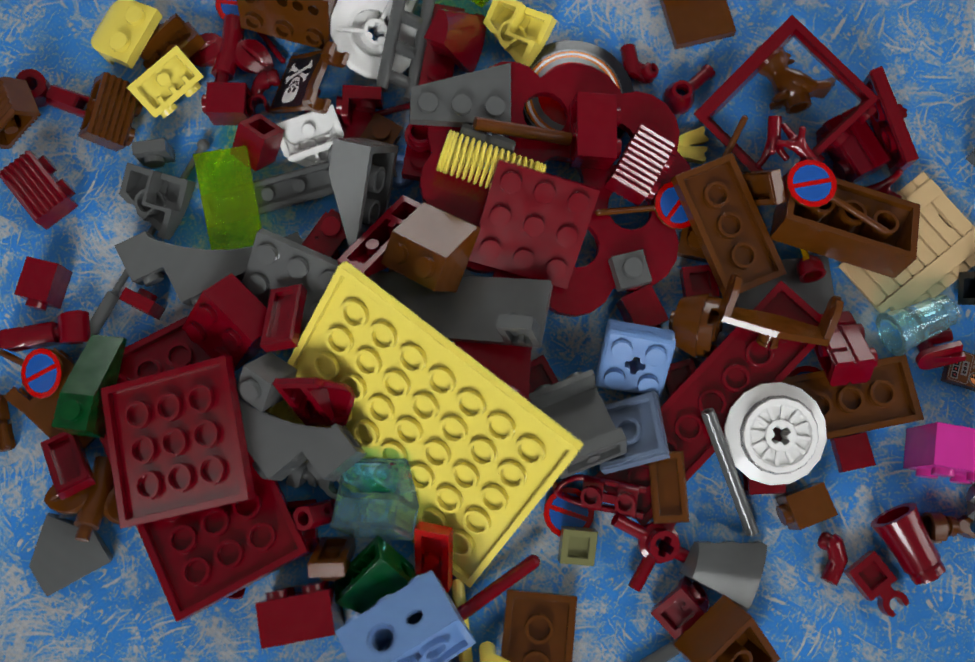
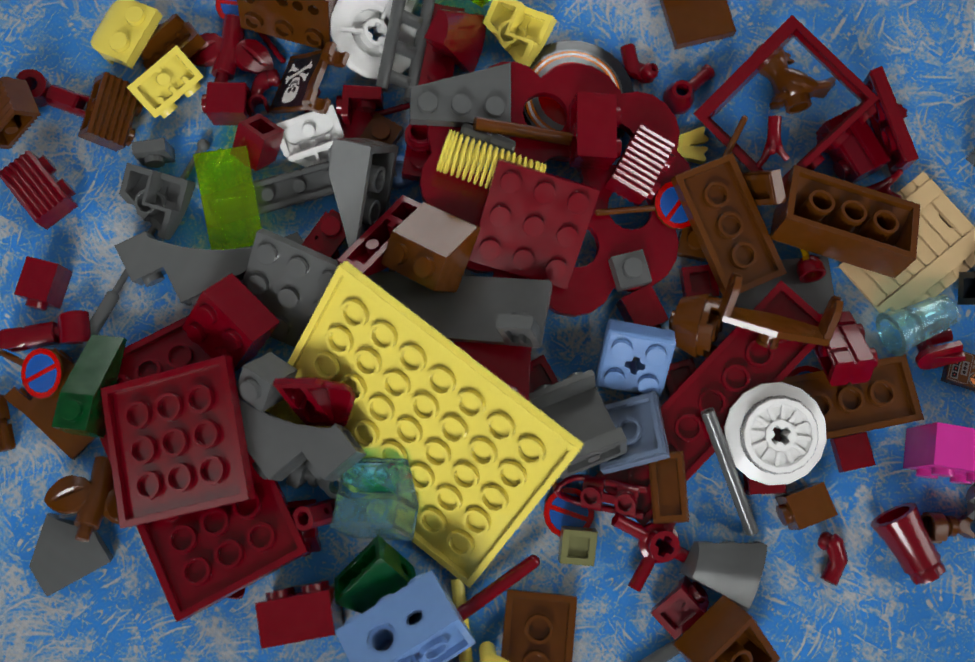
(67, 464): dark red tile -> none
(143, 301): dark red plate -> none
(283, 318): dark red tile -> none
(331, 558): reddish brown plate -> none
(434, 551): red plate -> none
(797, 143): dark red bar -> none
(814, 185): piece -> none
(874, 580): dark red plate -> none

